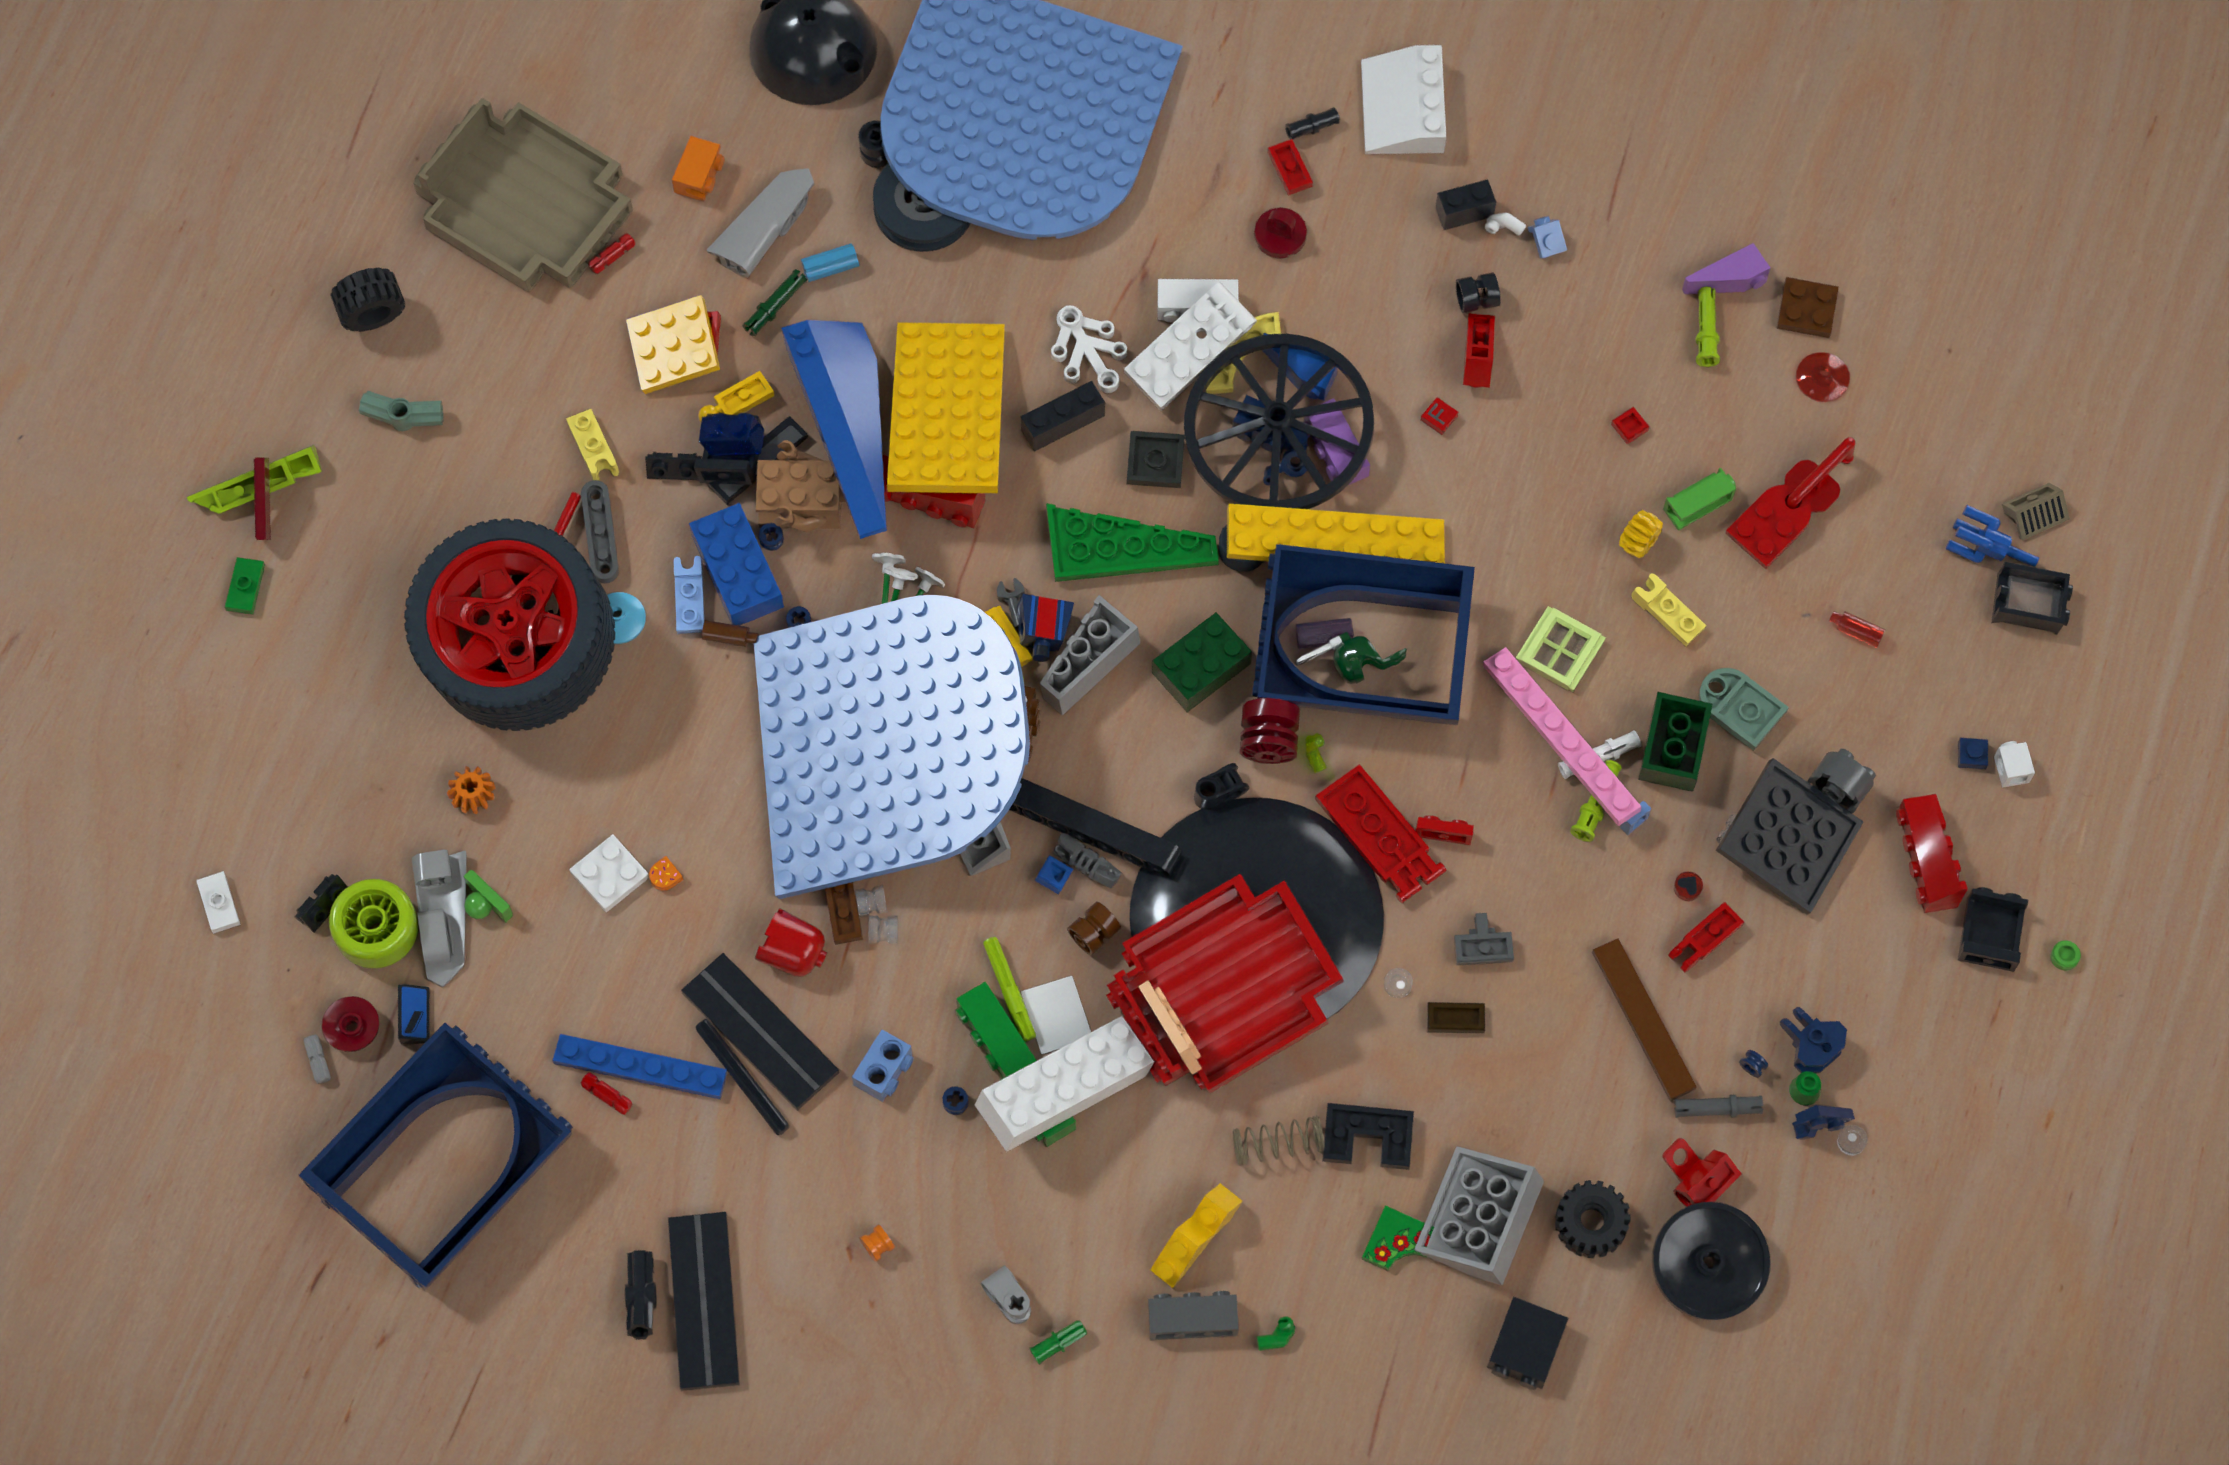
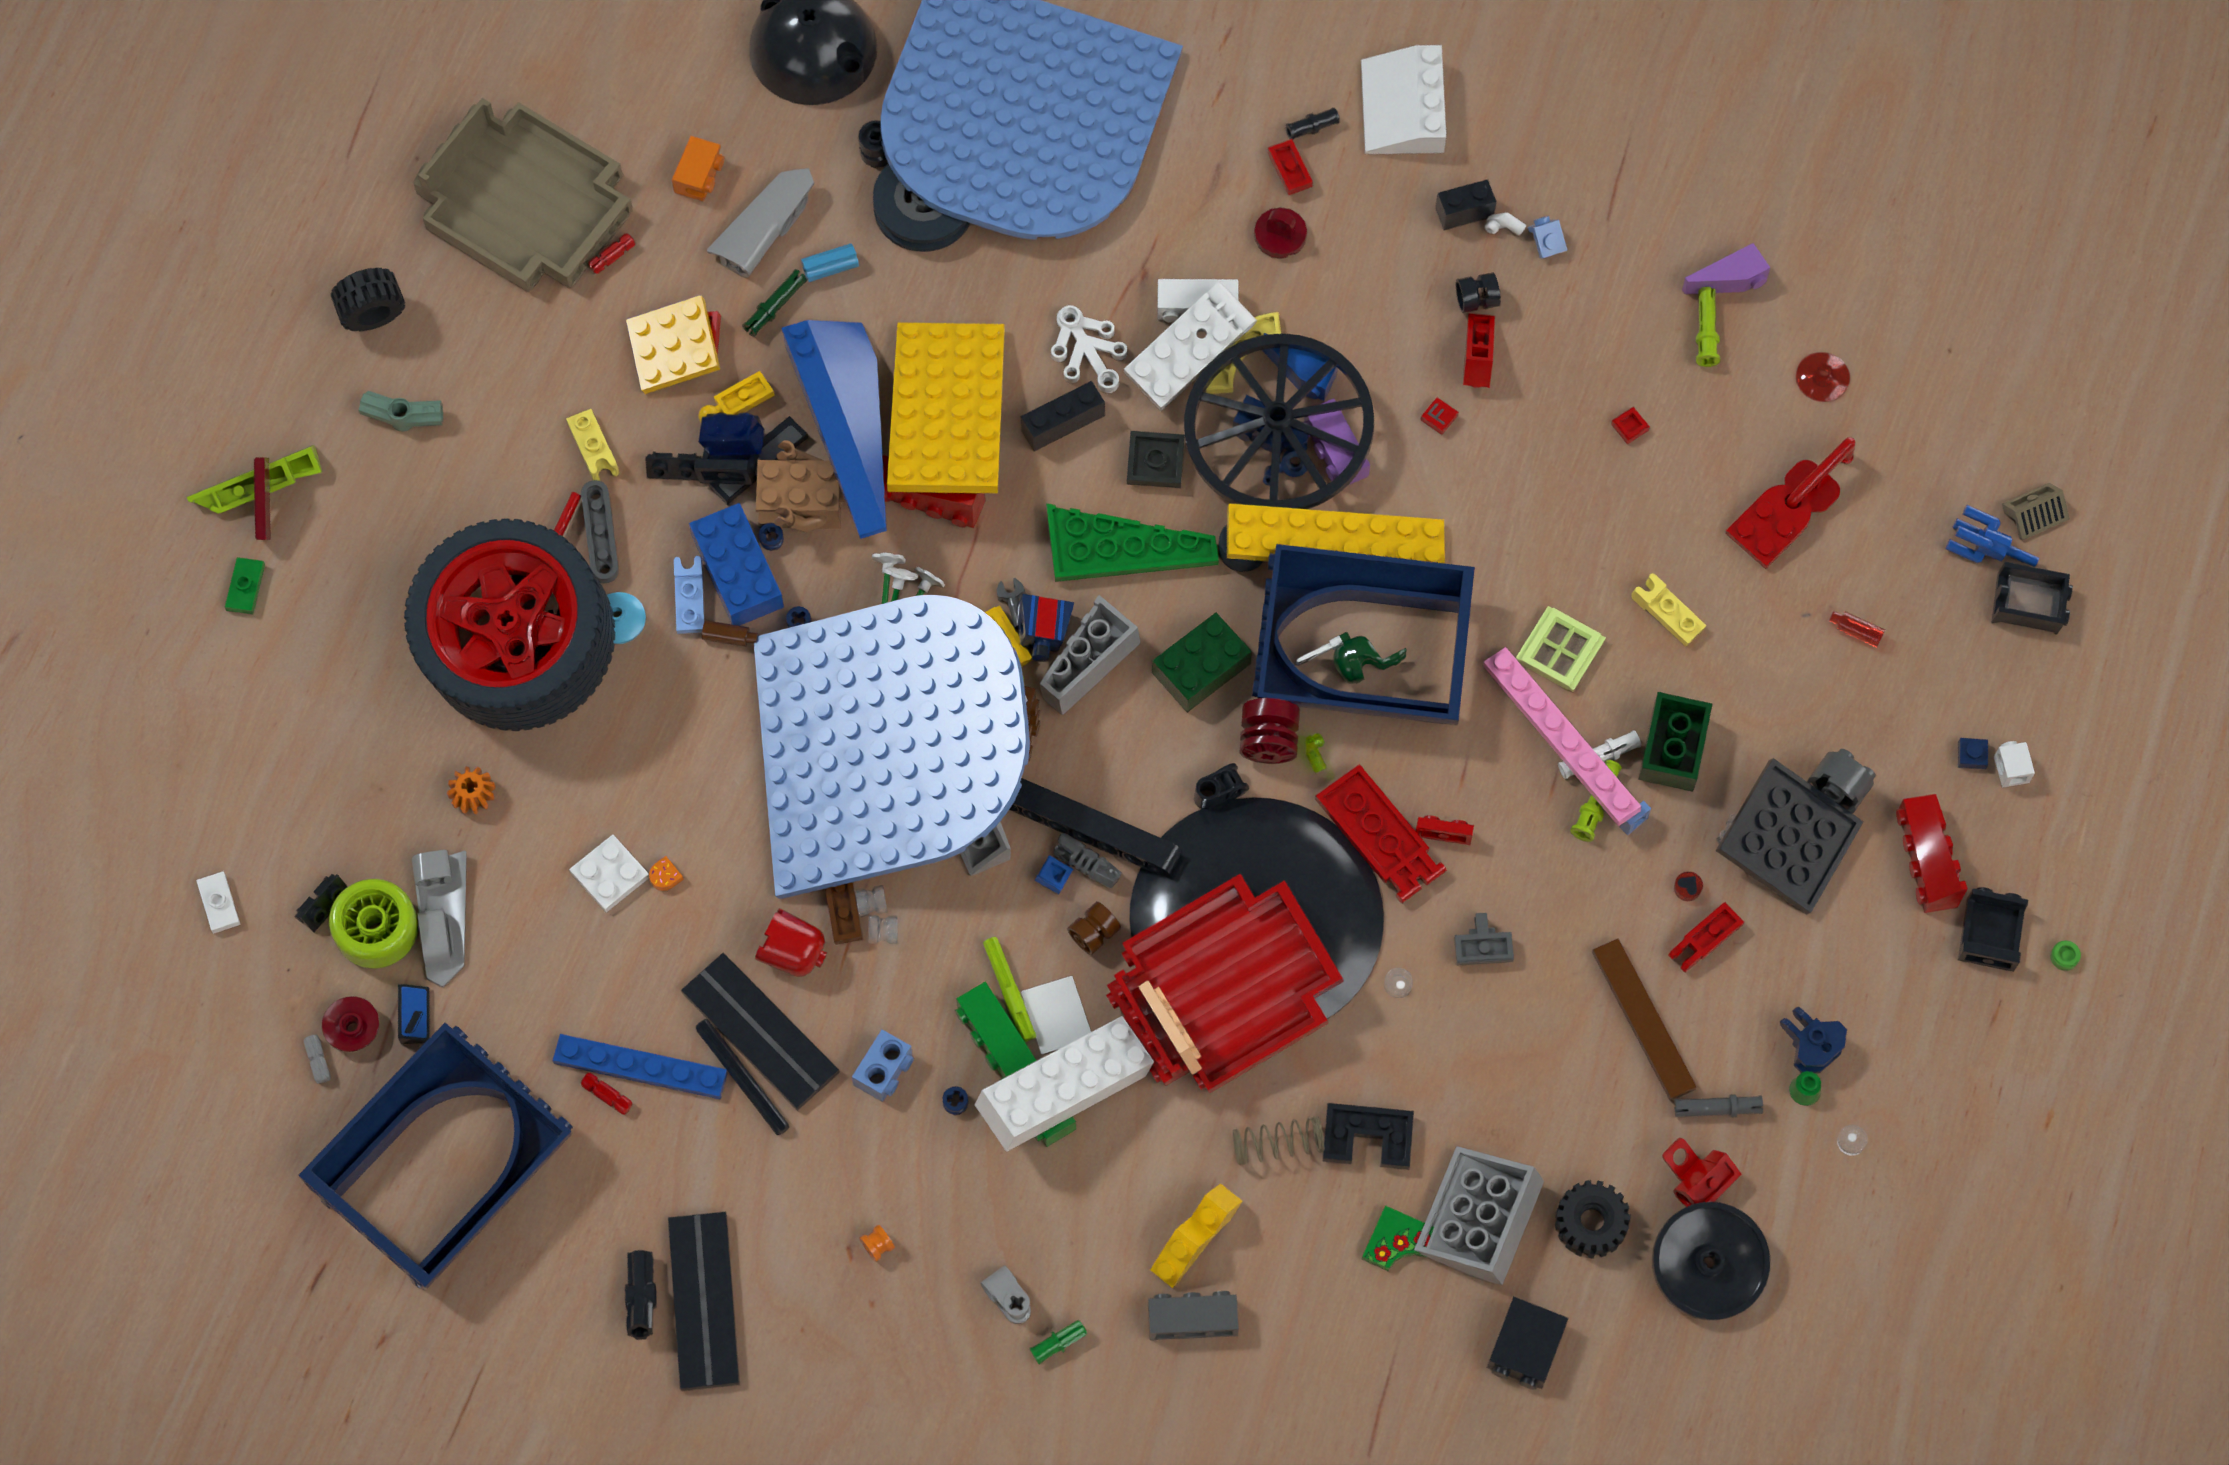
(484, 899): bright green tile -> none
(1280, 1336): green arm -> none
(1319, 633): clear purple axle -> none
(1455, 1017): dark brown tile -> none
(1640, 534): yellow gear -> none
(1700, 499): bright green window -> none
(1742, 706): sand green plate -> none
(1753, 1063): dark blue bush -> none
(1807, 307): reddish brown plate -> none
(1821, 1117): dark blue hinge -> none

